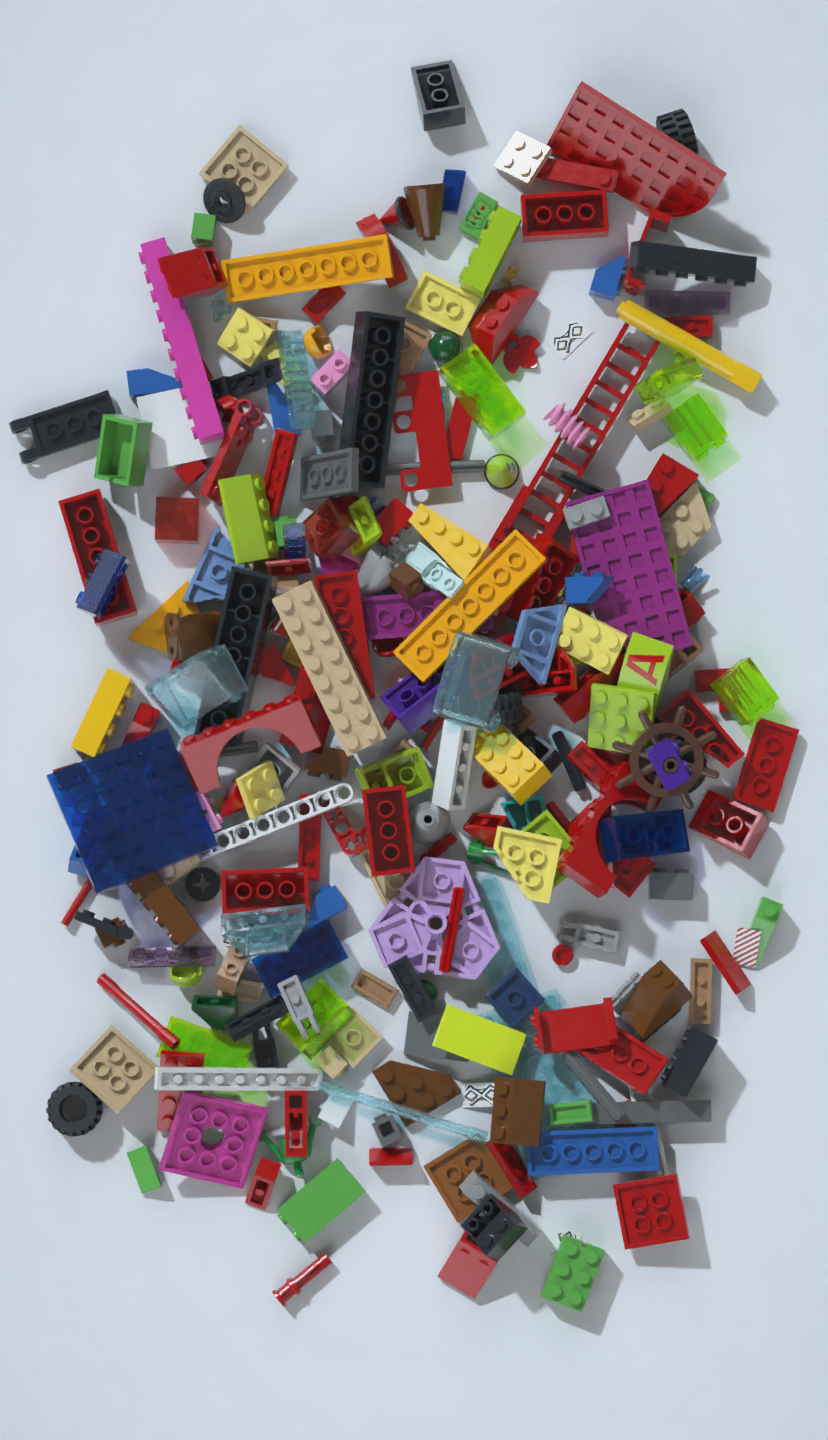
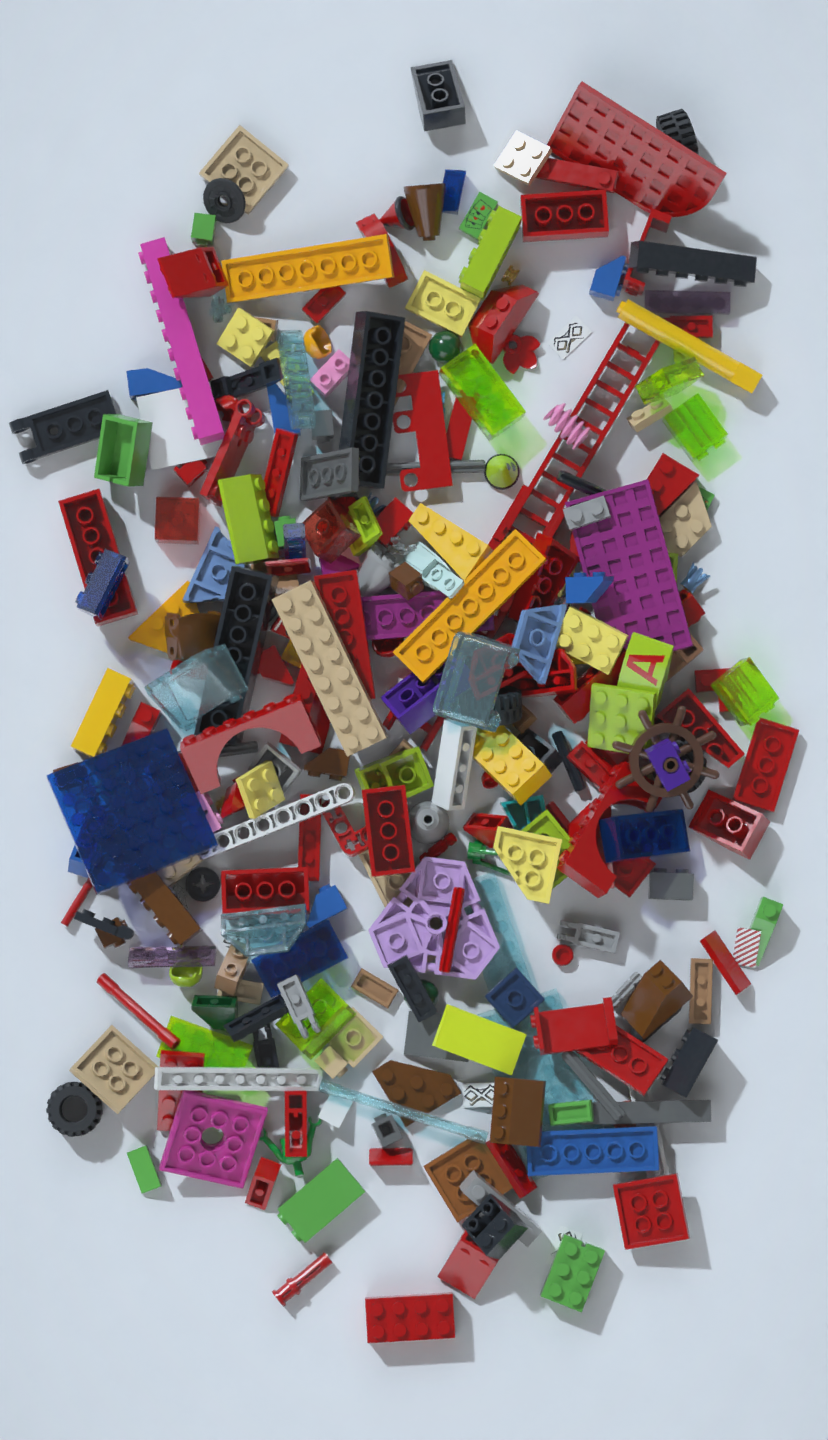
(410, 1317): none -> red brick

